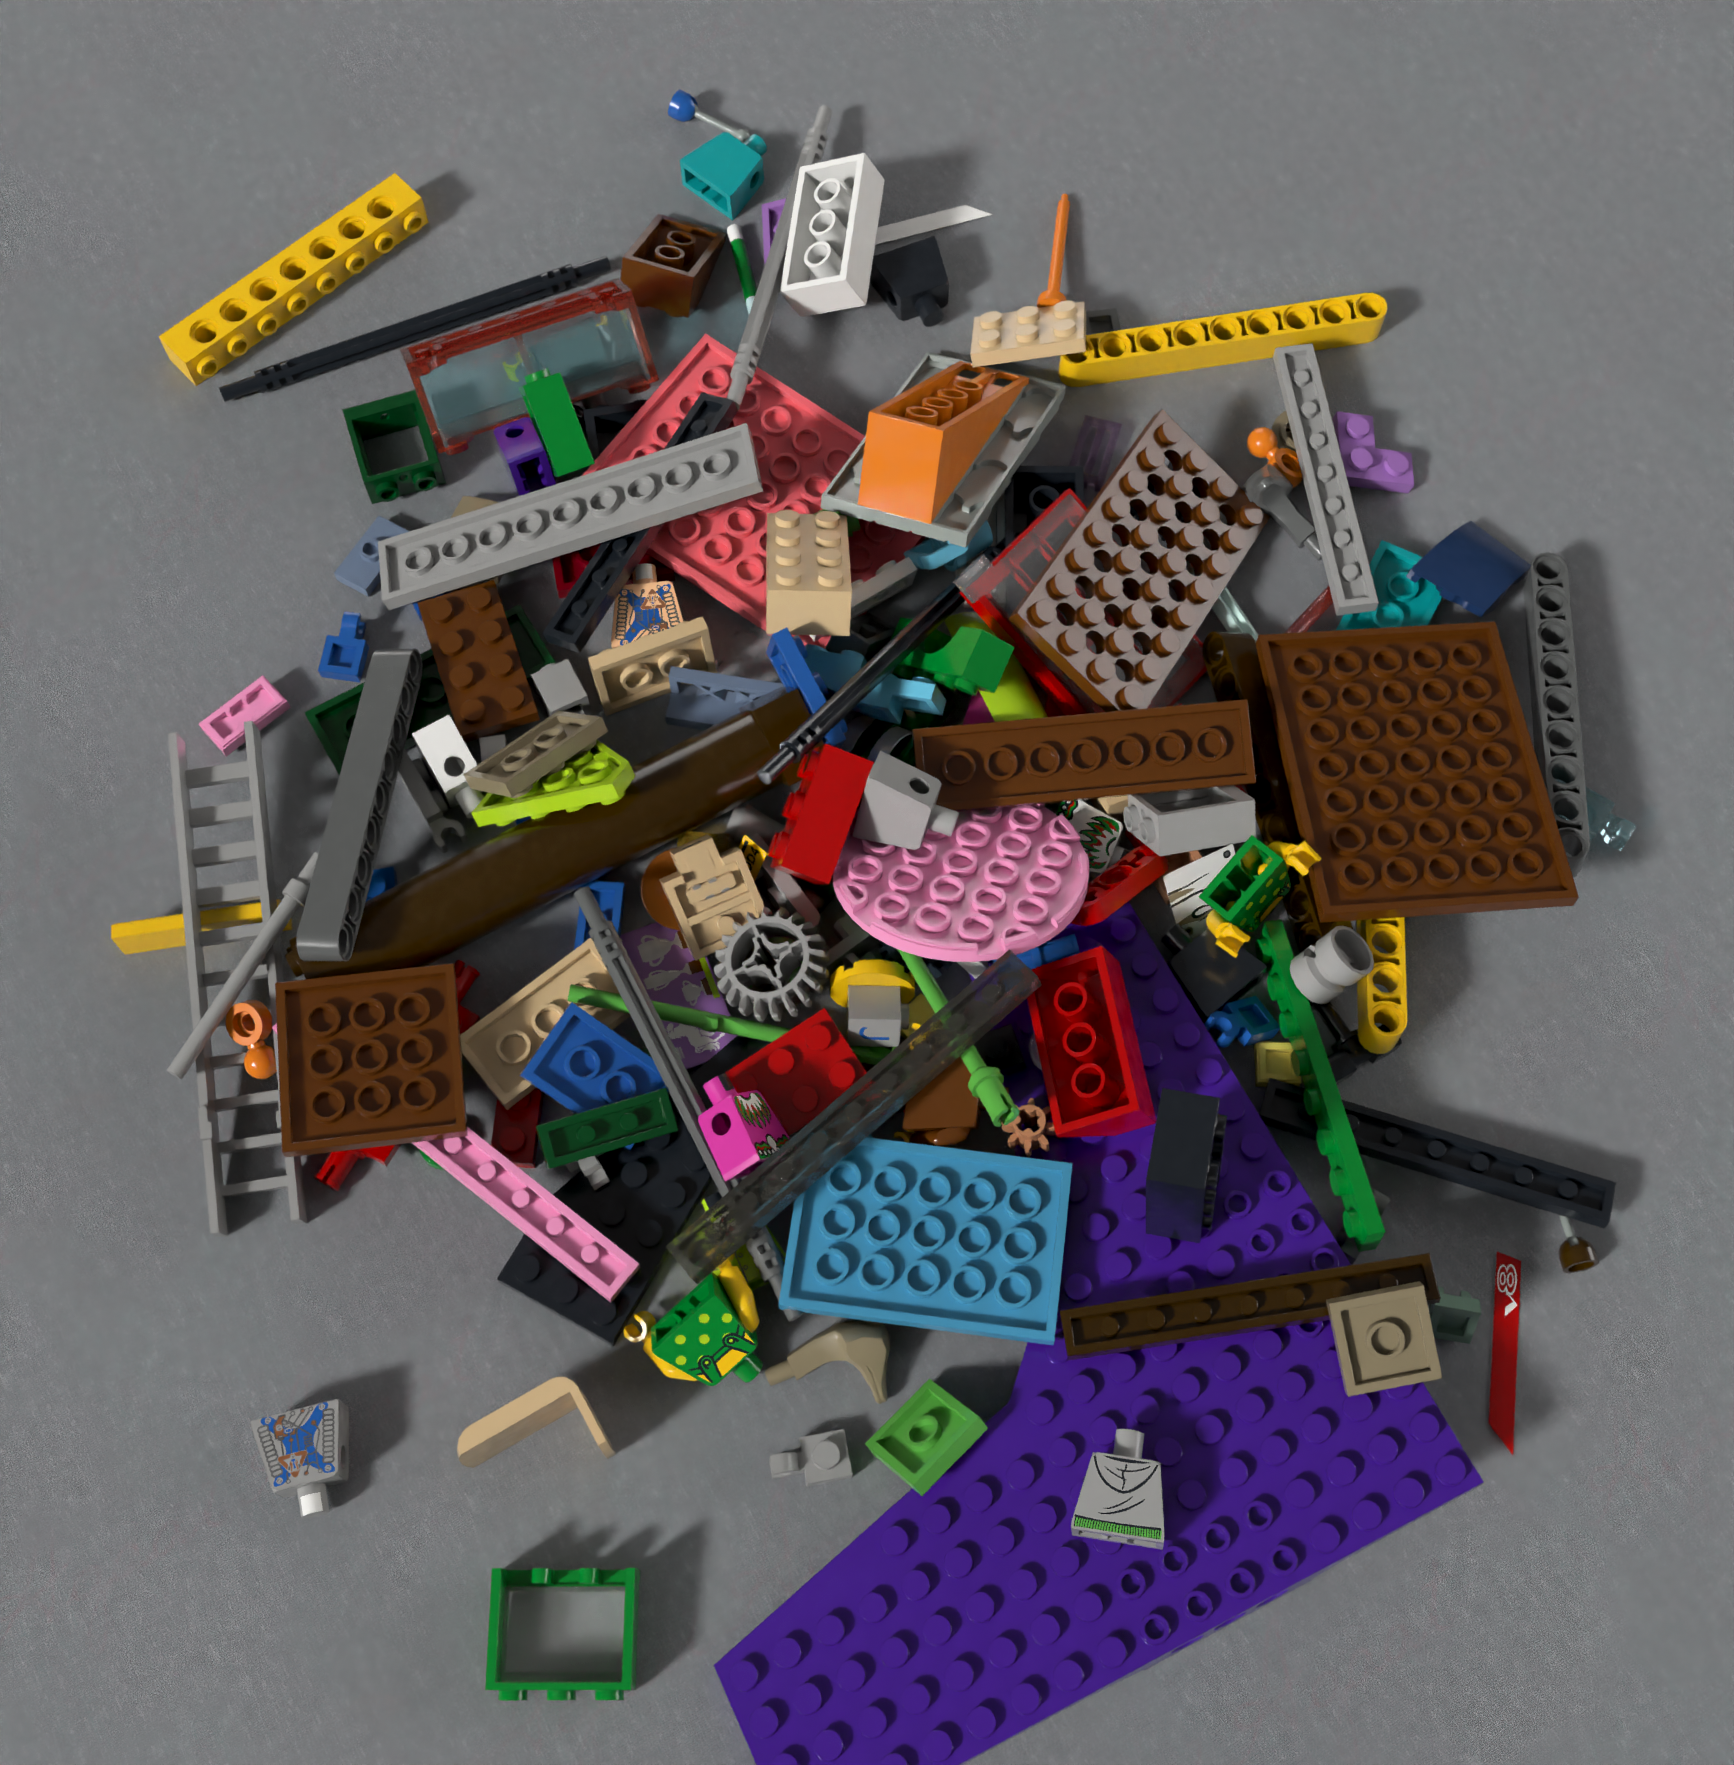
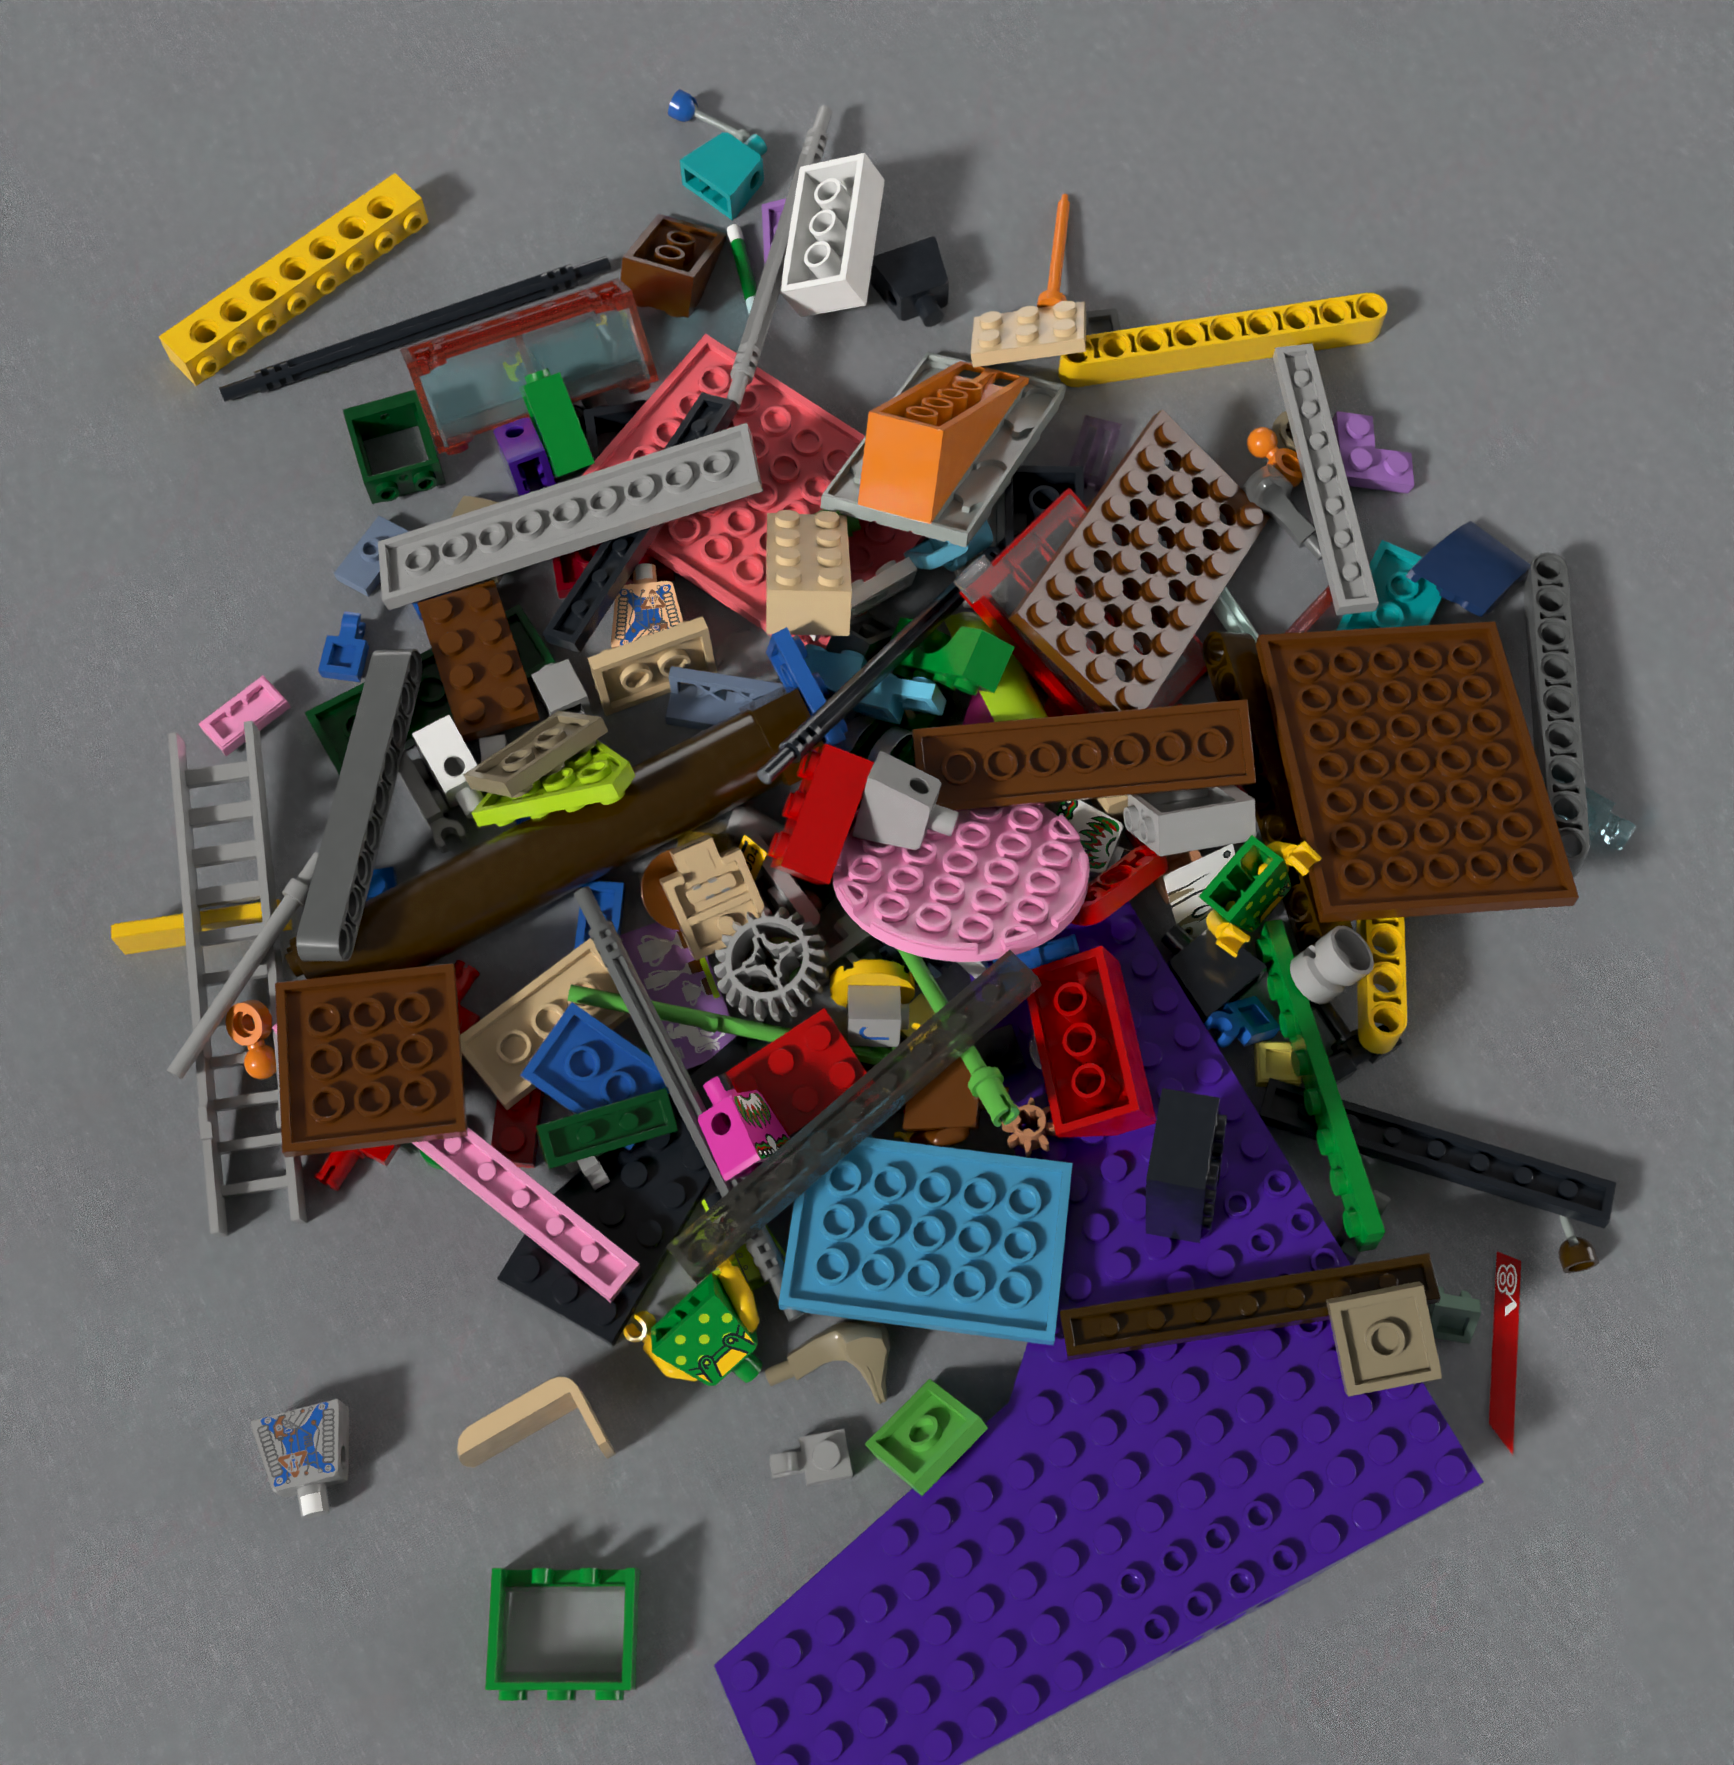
(928, 223): white sticker -> none
(1122, 1496): light grey torso -> none

